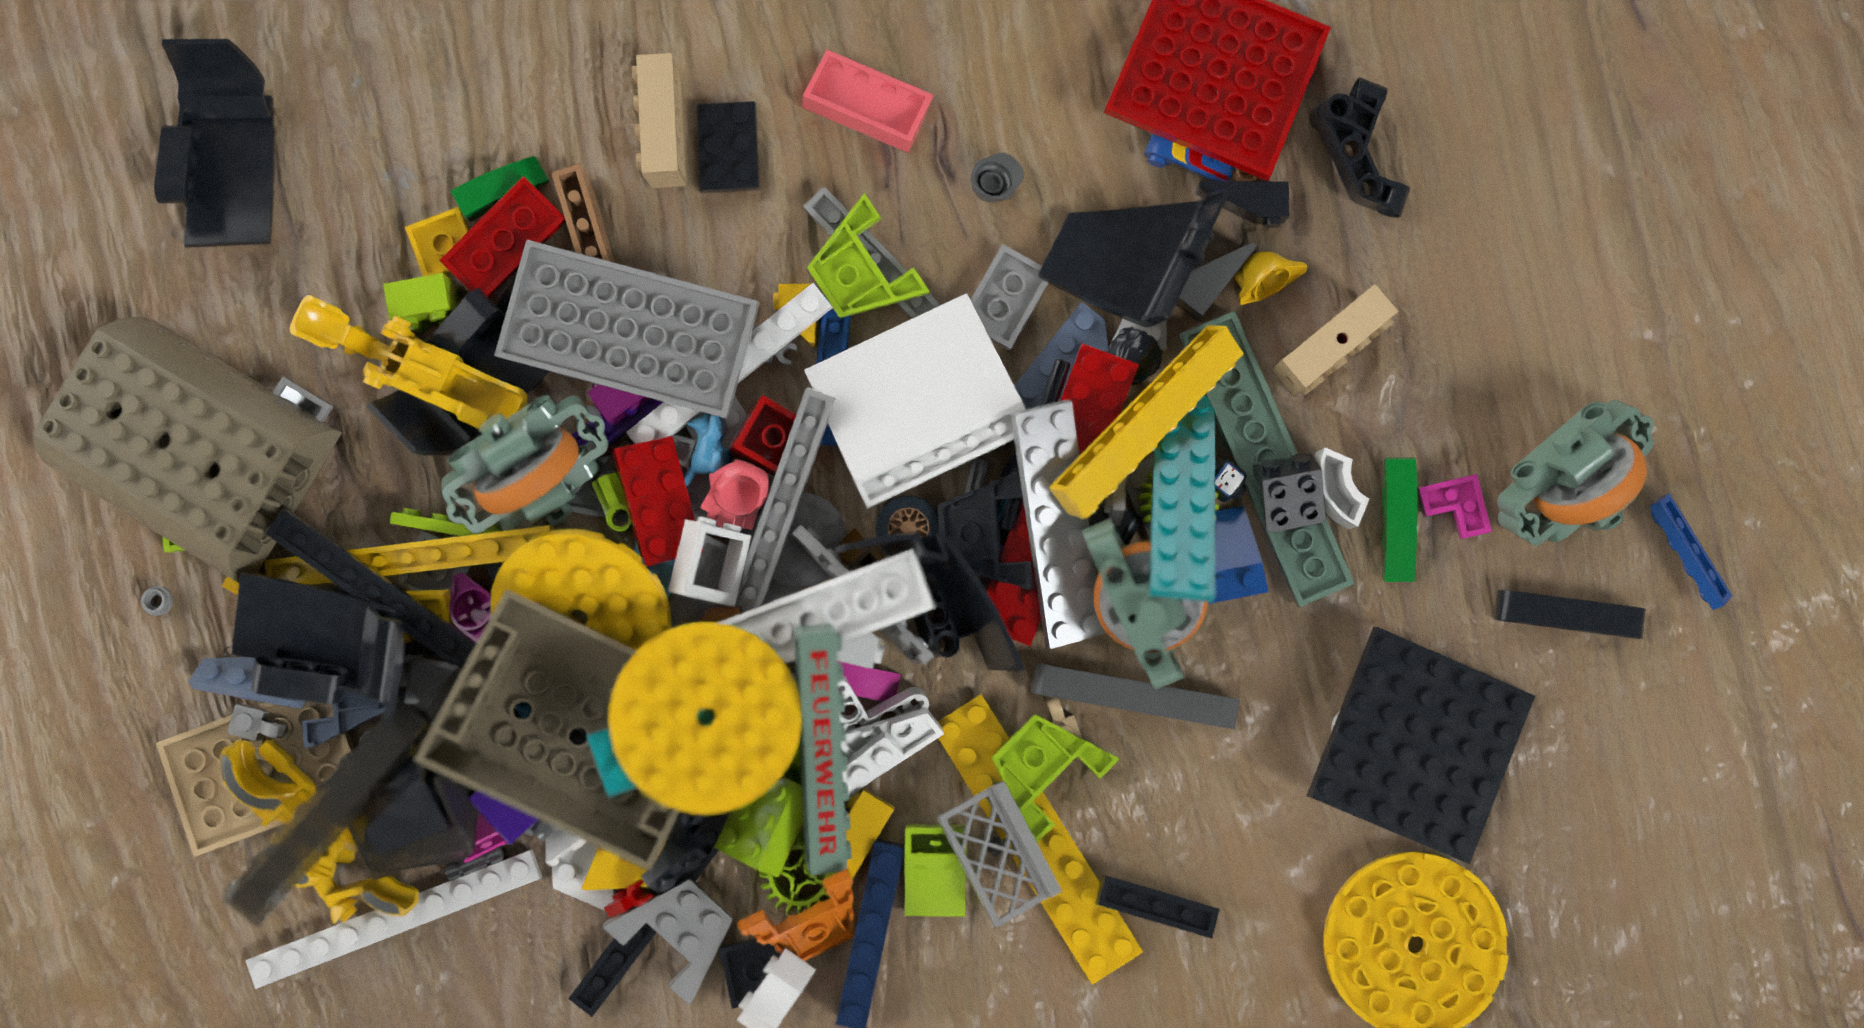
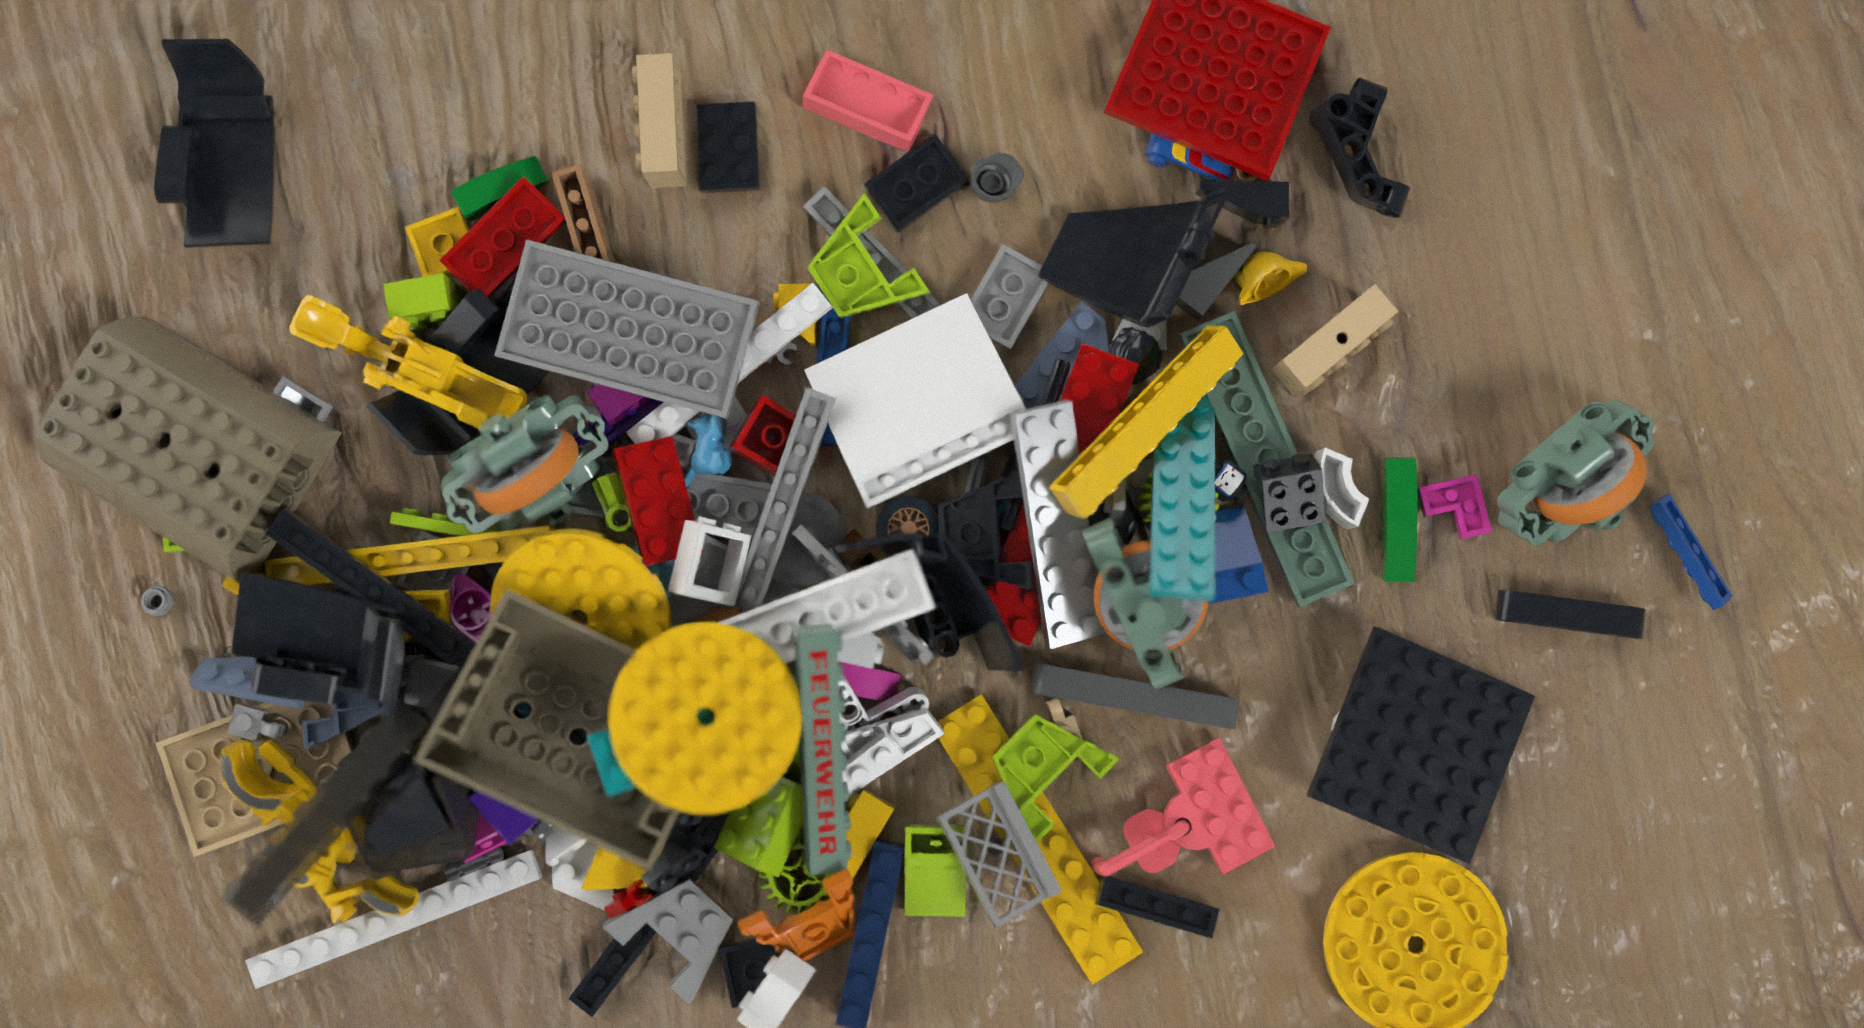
(736, 494): coral hair -> none
(916, 183): none -> black tile
(1215, 813): none -> coral plate

